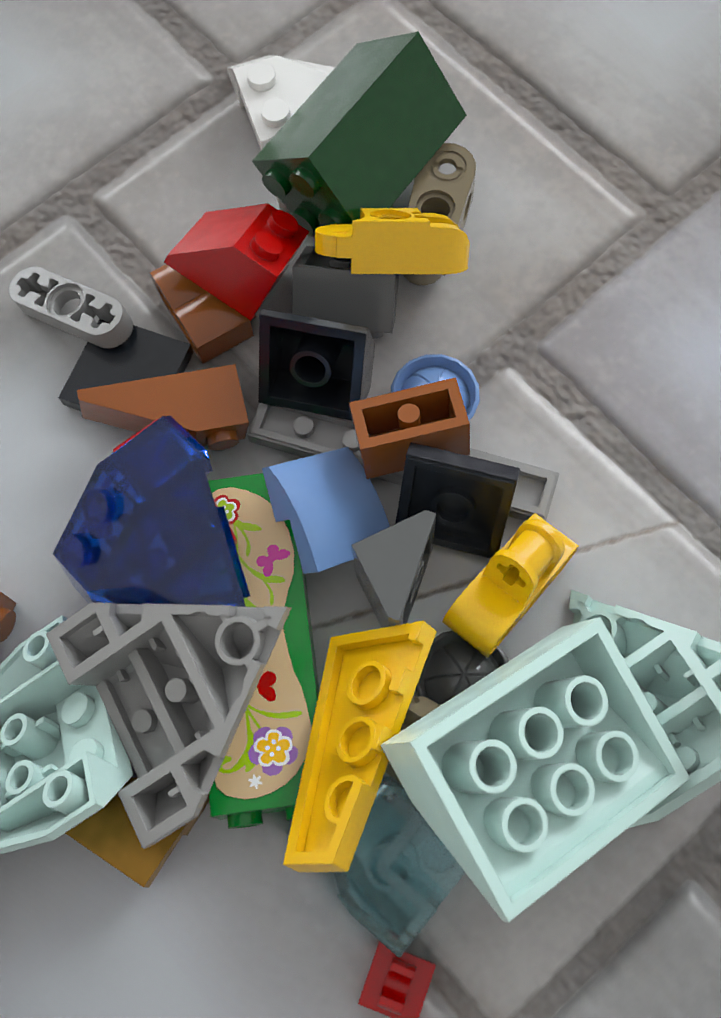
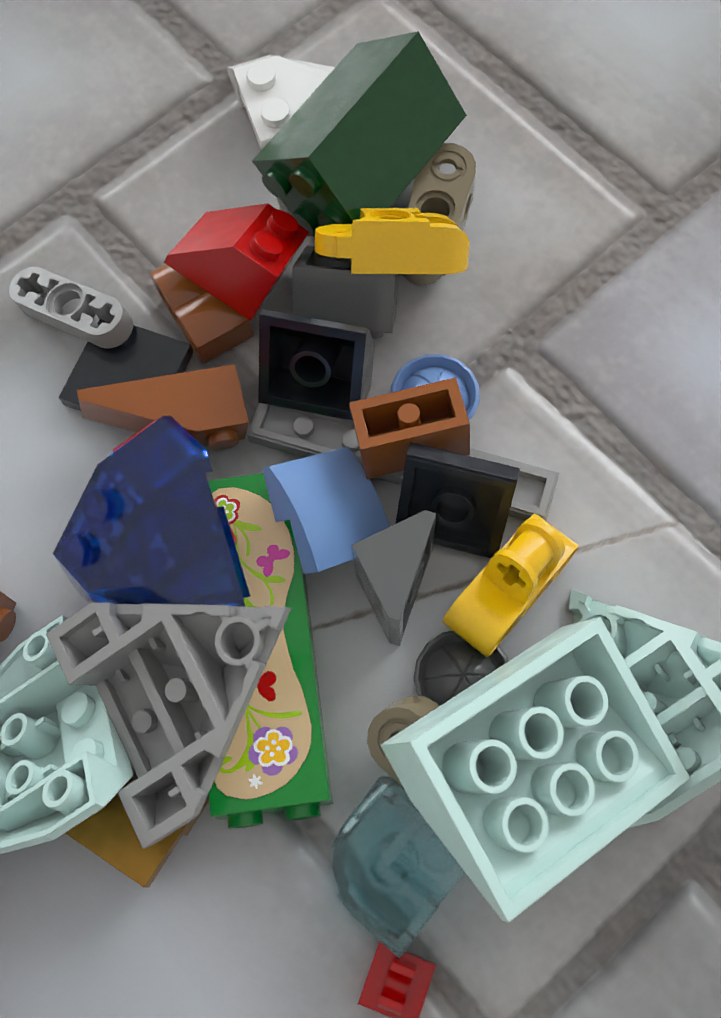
(358, 708): yellow wing -> none

